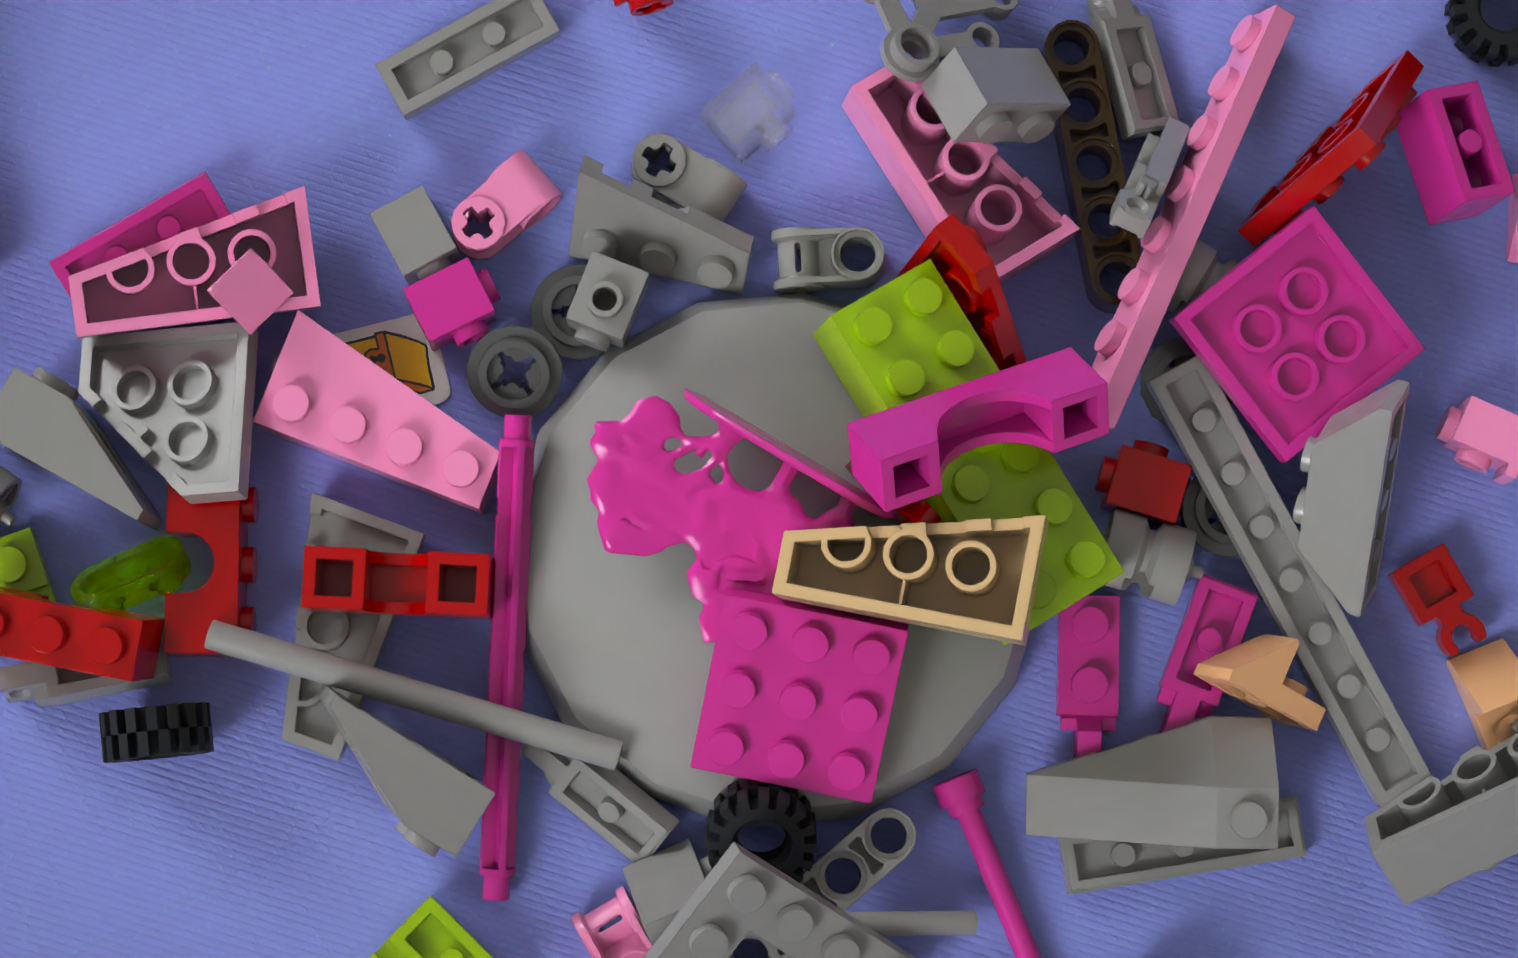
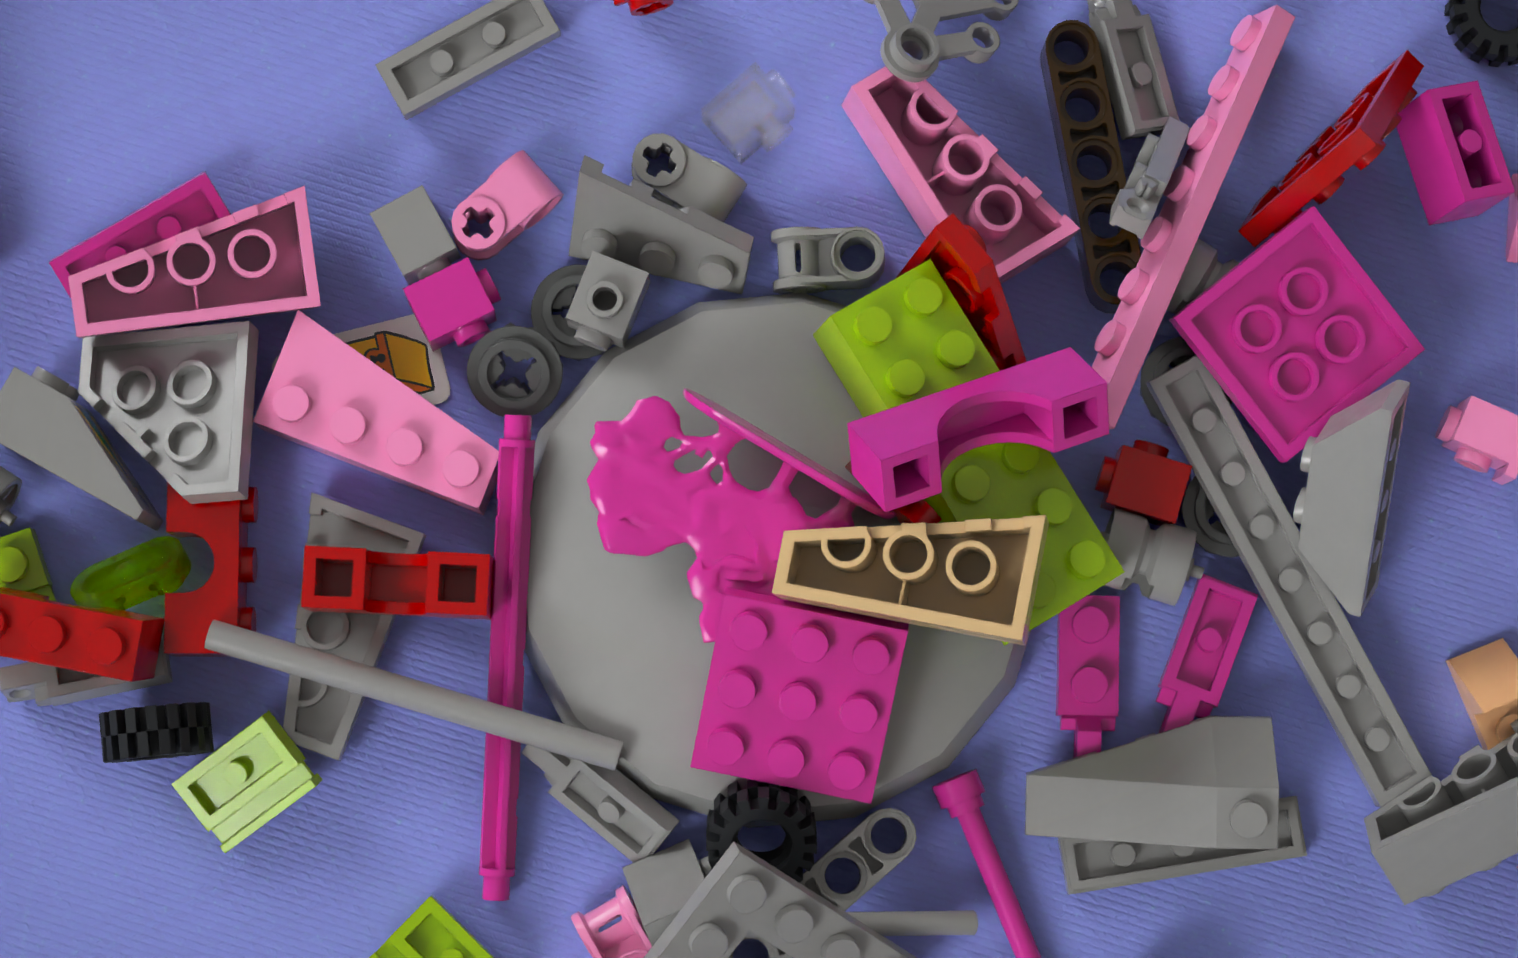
(246, 781): none -> lime plate
(250, 291): bright pink slope -> none
(422, 789): light grey slope -> none
(996, 95): light grey piece -> none
(1257, 677): light nougat slope -> none
(1433, 590): red plate -> none

